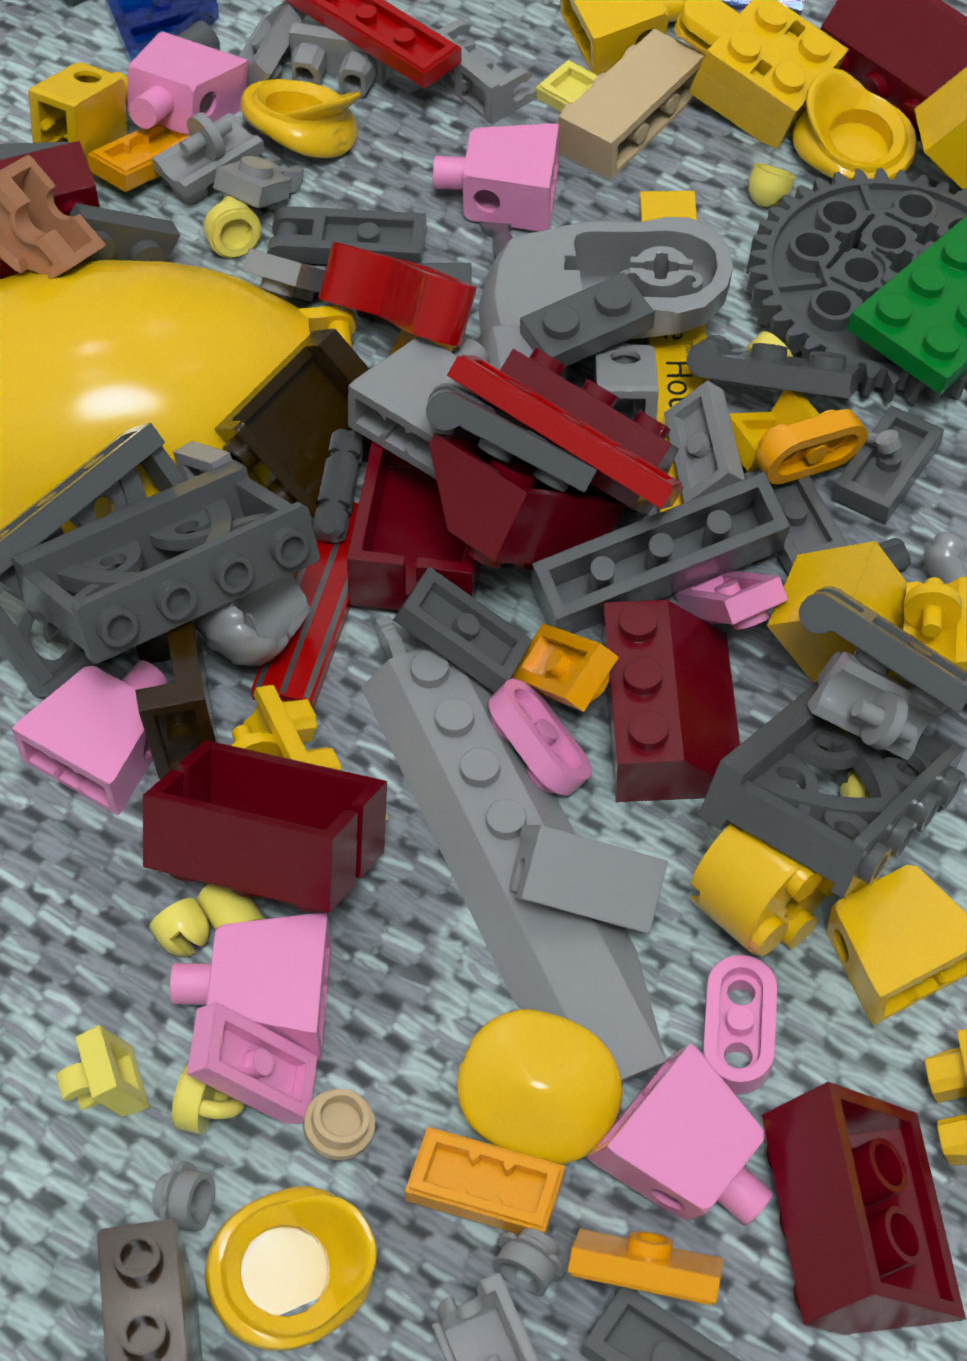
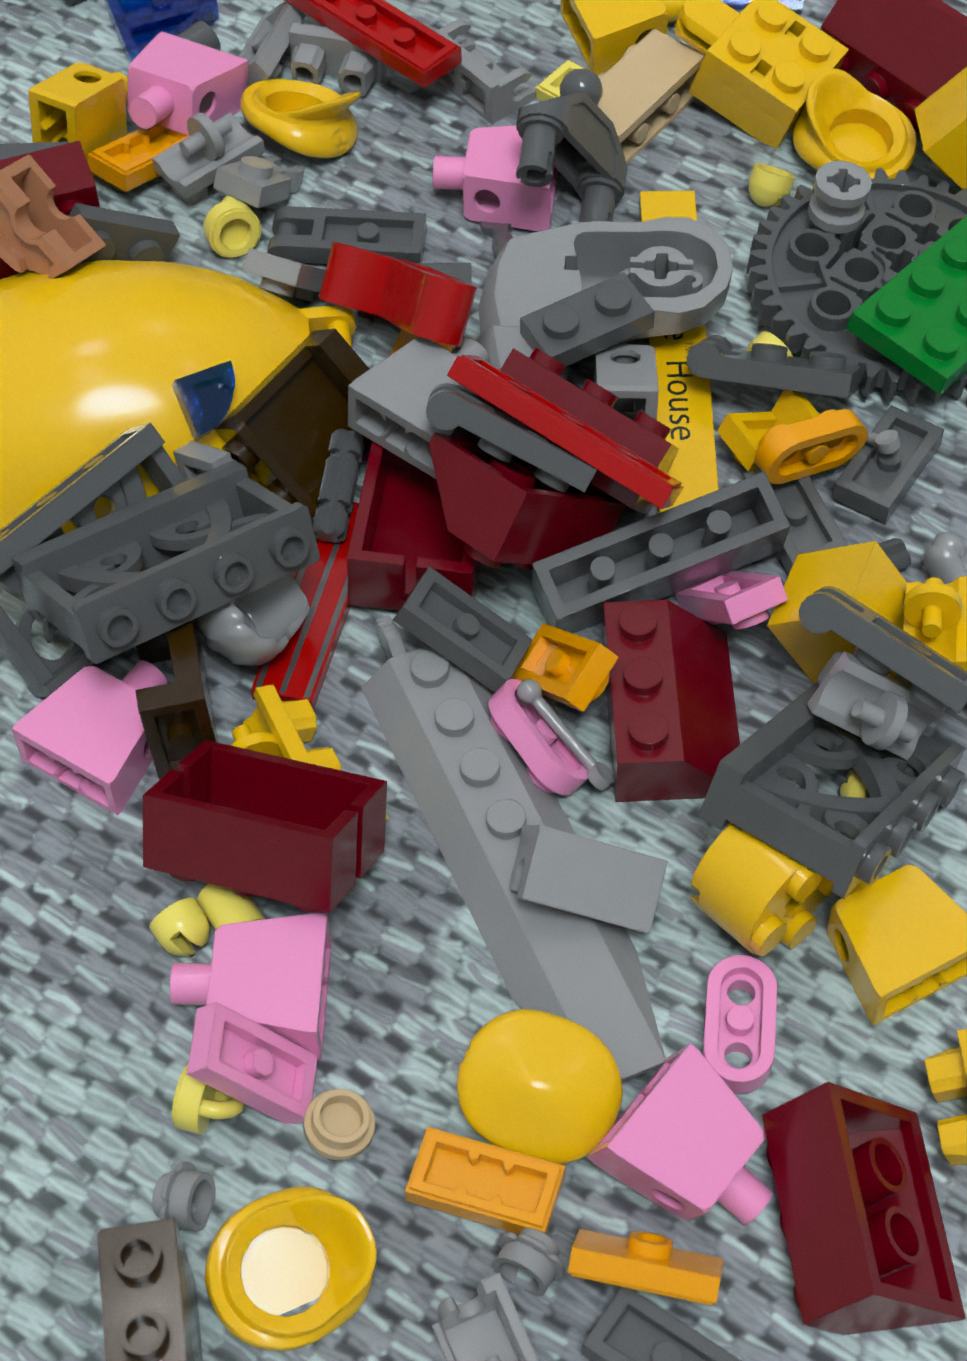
(105, 1075): light yellow tile -> none
(205, 397): none -> clear blue tile
(576, 141): none -> dark grey connector
(599, 775): none -> light grey hinge
(705, 442): light grey plate -> none
(839, 197): none -> light grey wheel

